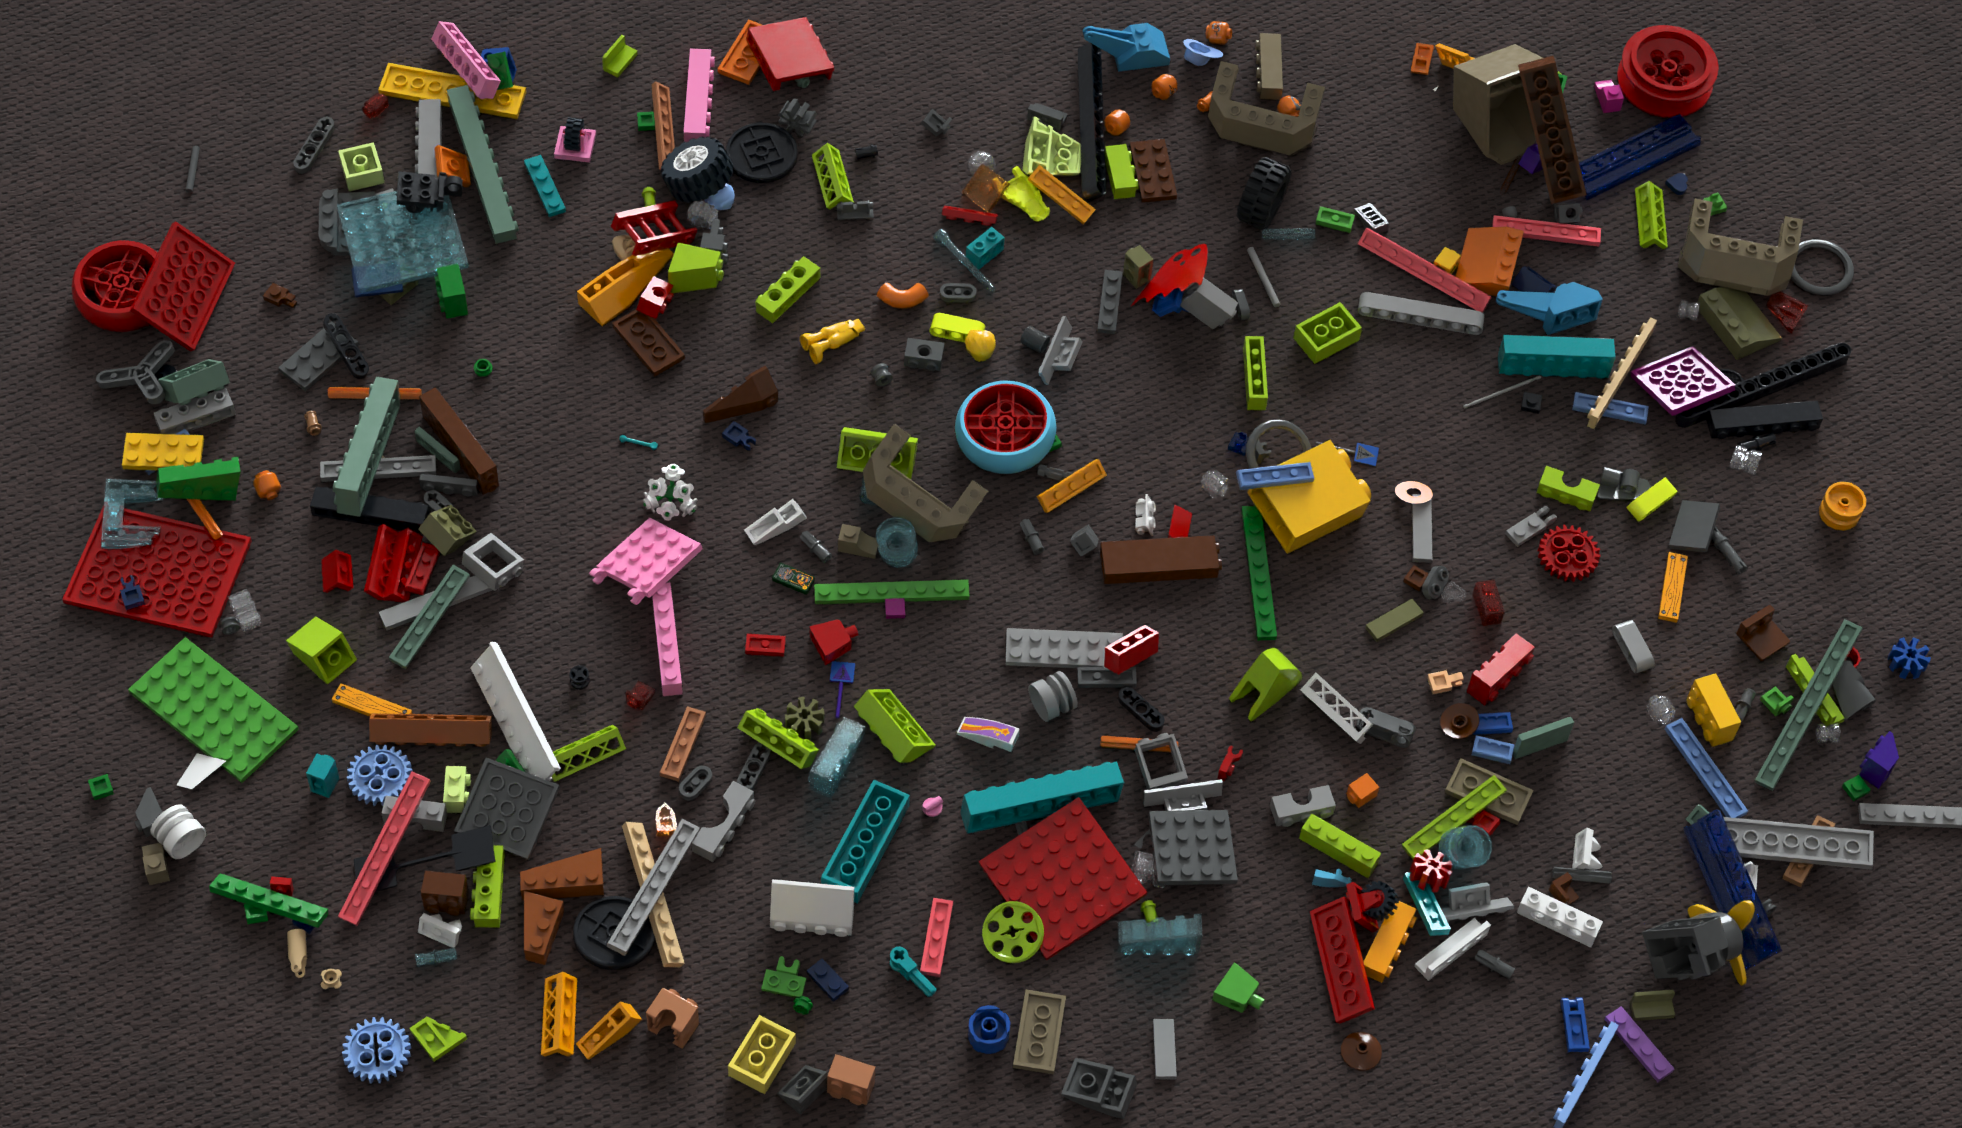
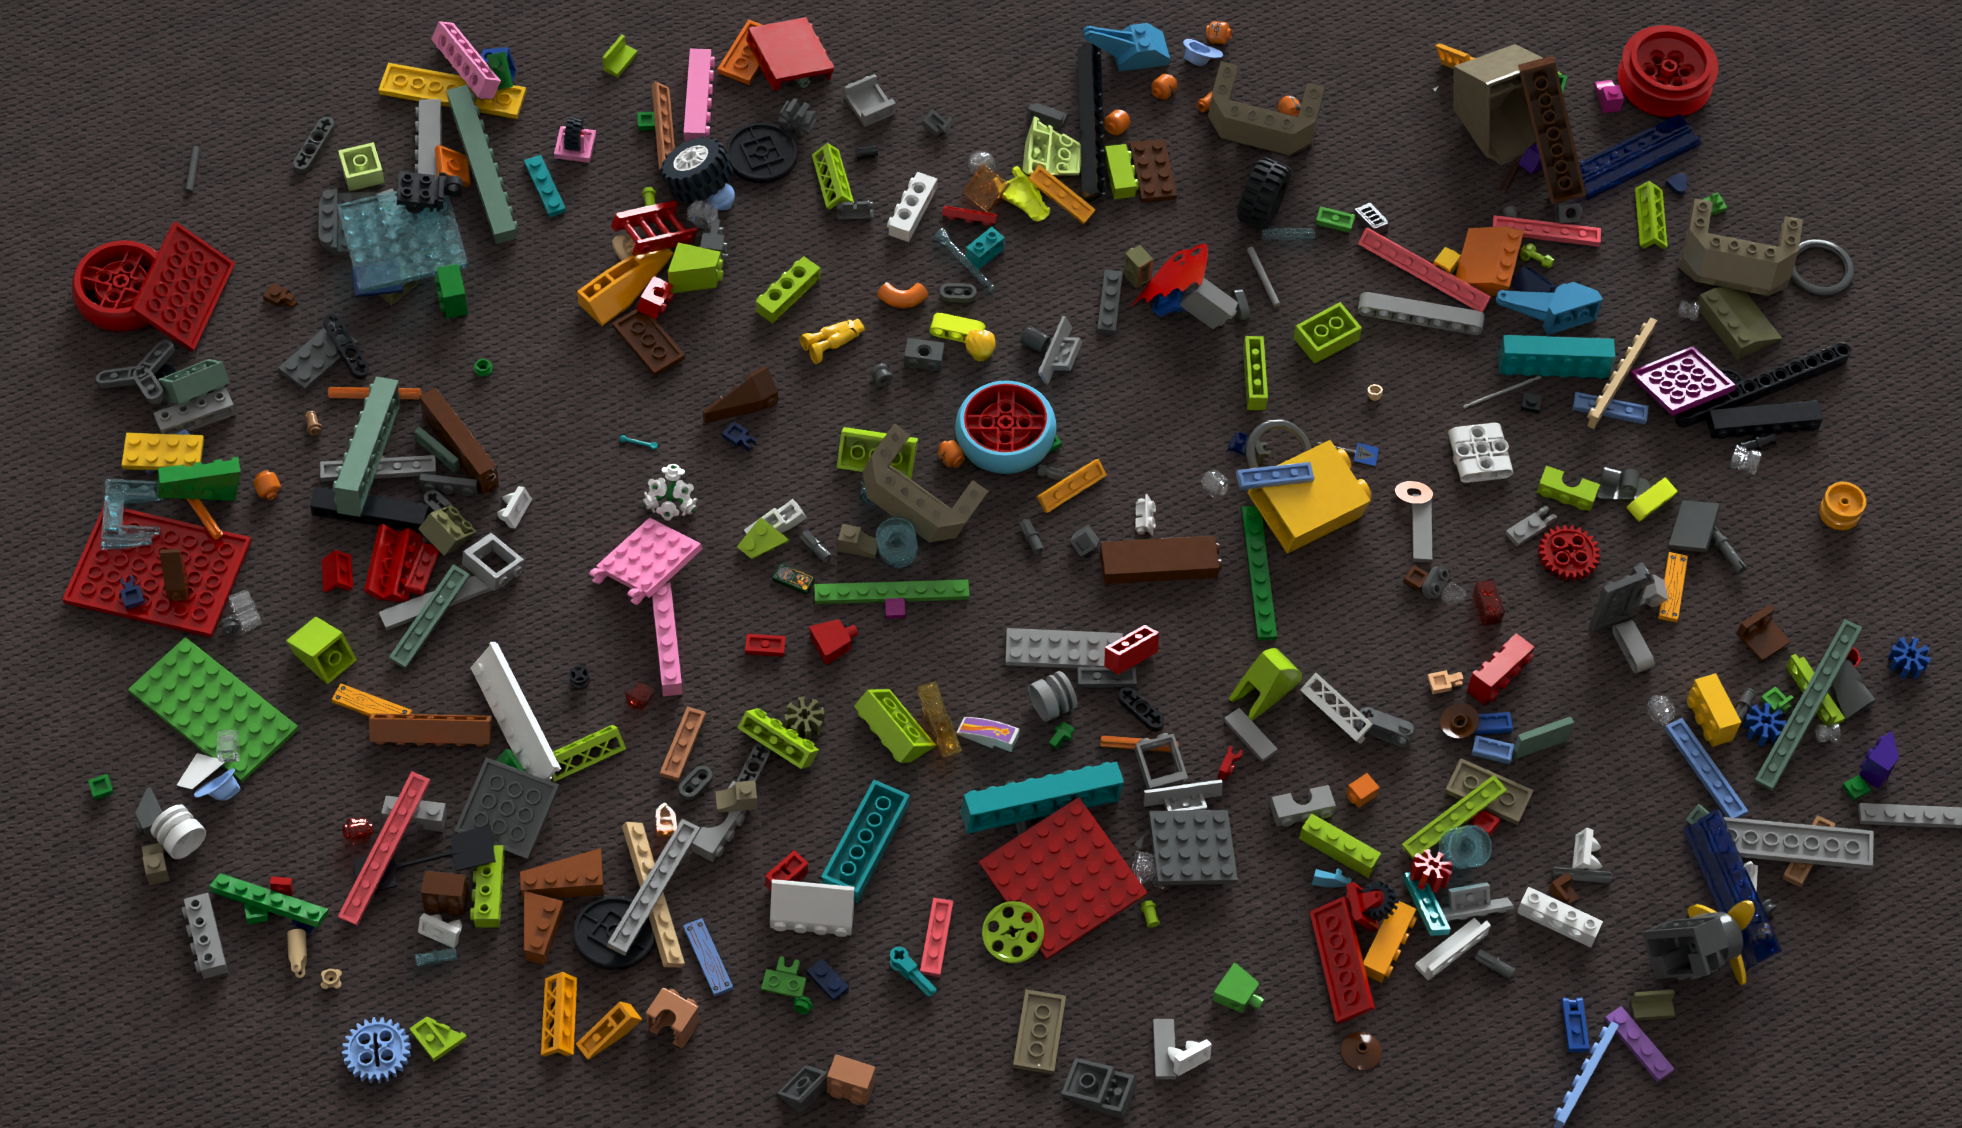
(174, 574): none -> reddish brown slope
(205, 936): none -> light grey brick
(221, 787): none -> light blue piece
(228, 746): none -> clear brick
(322, 775): teal brick -> none
(357, 830): none -> clear red head
(375, 105): clear red brick -> none
(378, 774): light blue gear -> none
(456, 788): yellowish green brick -> none
(516, 507): none -> white tile
(708, 957): none -> medium blue tile
(737, 798): none -> dark tan arch
(761, 539): none -> lime wing
(761, 1054): light yellow brick -> none
(789, 869): none -> red brick
(836, 757): clear light blue wedge -> none
(843, 673): piece -> none
(869, 100): none -> light grey panel
(912, 206): none -> white brick
(932, 806): bright pink plate -> none
(938, 719): none -> clear yellow slope
(951, 454): none -> orange head
(988, 1040): blue brick -> none
(1062, 733): none -> green piece
(1160, 936): clear light blue wedge -> none
(1180, 523): red slope -> none
(1194, 1055): none -> white tile
(1250, 735): none -> light grey tile
(1270, 66): dark tan brick -> none
(1375, 392): none -> tan hinge
(1394, 620): olive tile -> none
(1422, 58): orange slope -> none
(1472, 463): none -> white connector
(1529, 251): none -> lime bar
(1621, 597): none -> dark grey plate
(1656, 592): none -> light grey brick
(1764, 724): none -> blue gear
(1786, 309): clear red wing -> none

